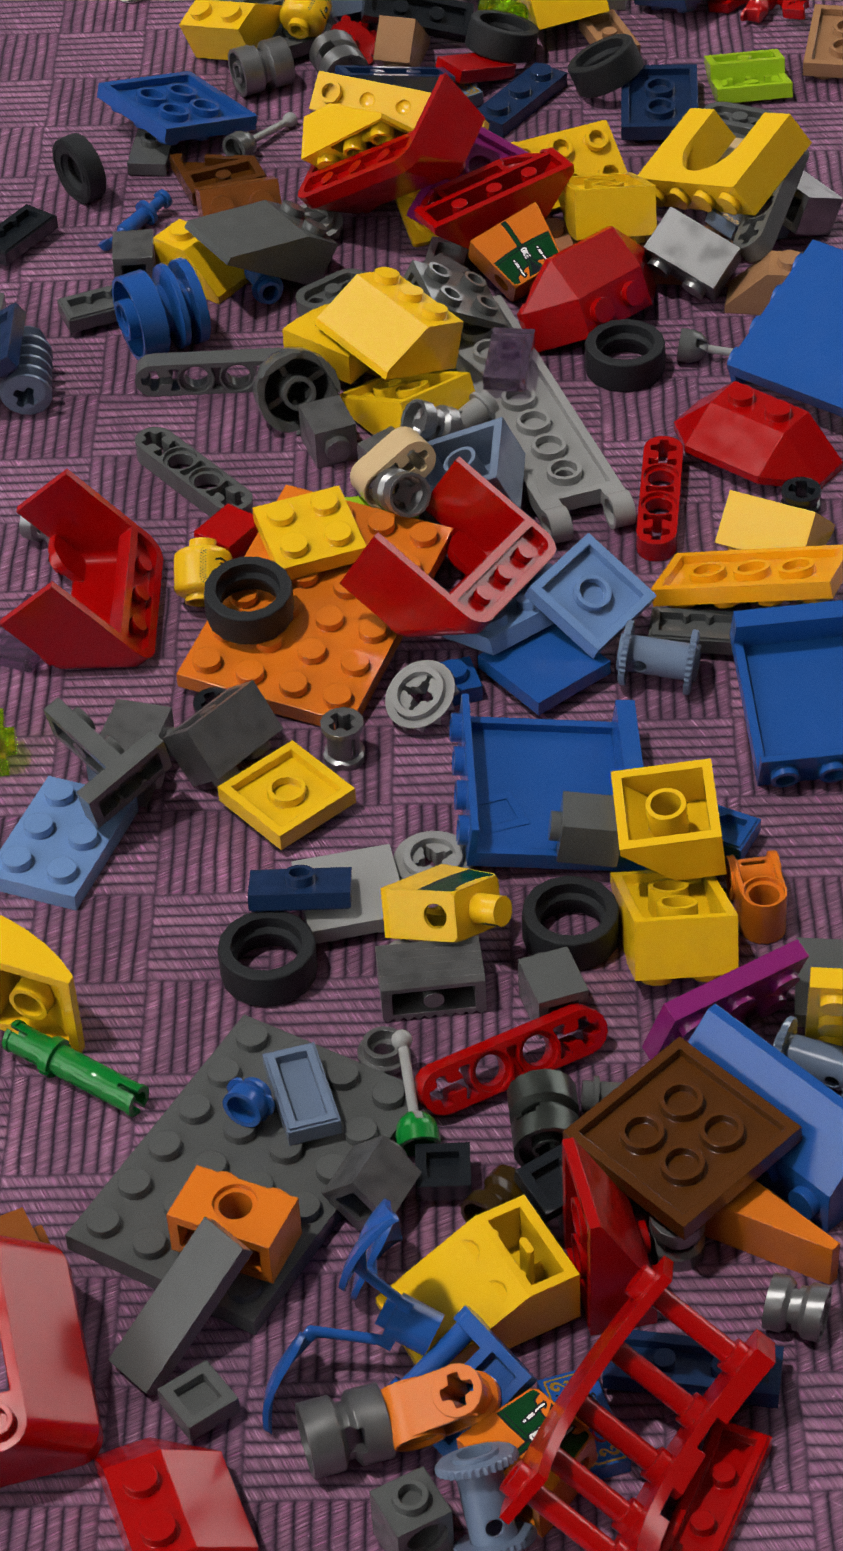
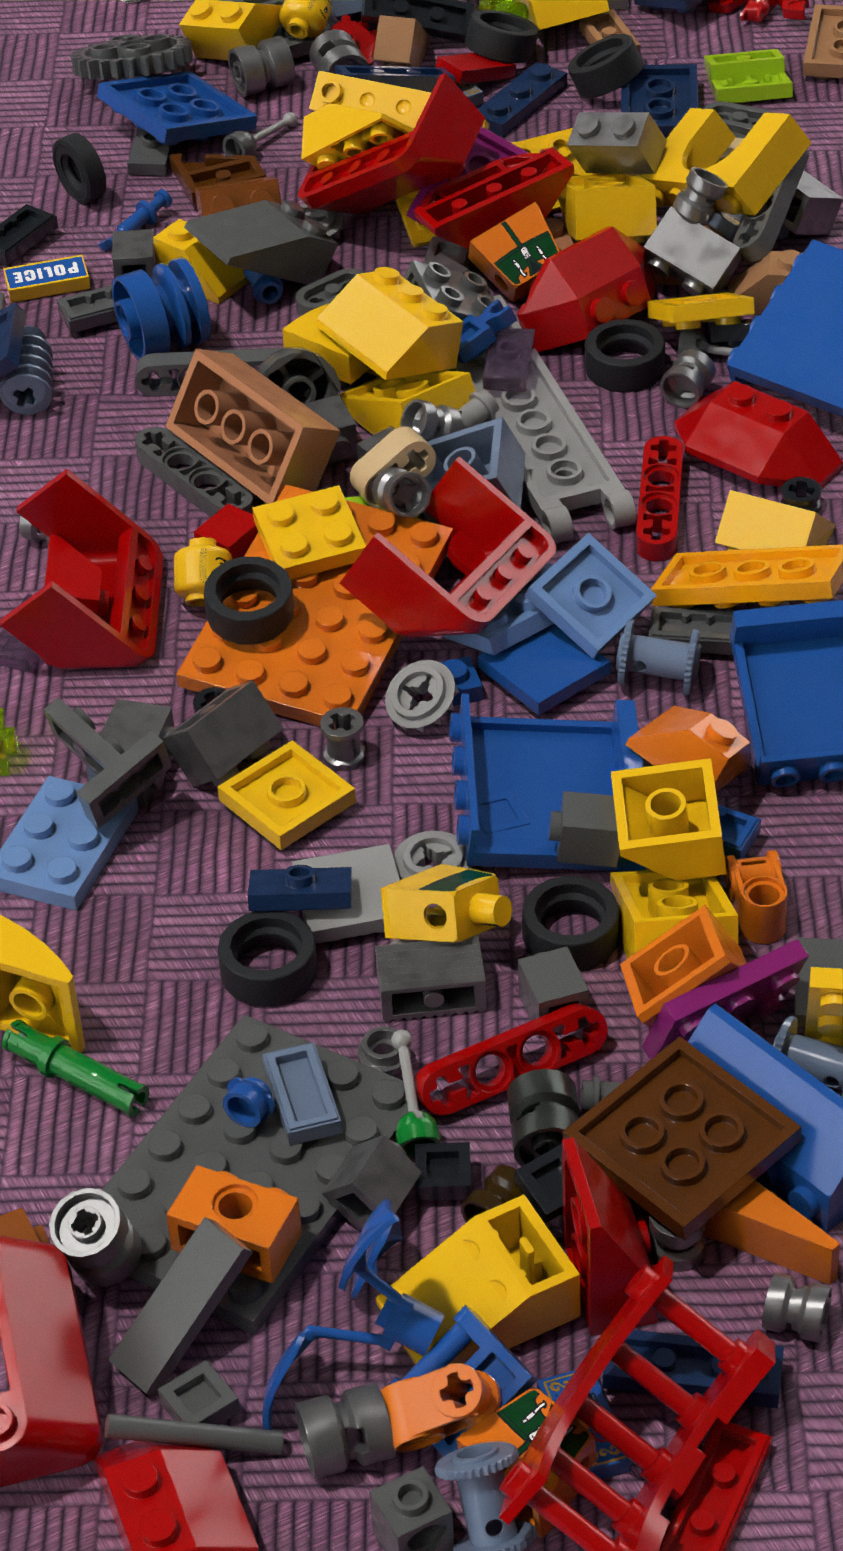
(46, 278): none -> tile
(76, 576): none -> red slope
(95, 1237): none -> flat silver wheel
(131, 56): none -> dark grey gear
(193, 1434): none -> dark grey bar
(250, 426): none -> nougat brick
(480, 331): none -> blue plate
(617, 142): none -> brick
(679, 962): none -> orange slope
(687, 378): none -> flat silver wheel
(688, 311): none -> yellow plate
(693, 735): none -> orange slope
(700, 195): none -> flat silver wheel
(732, 334): none -> black plate

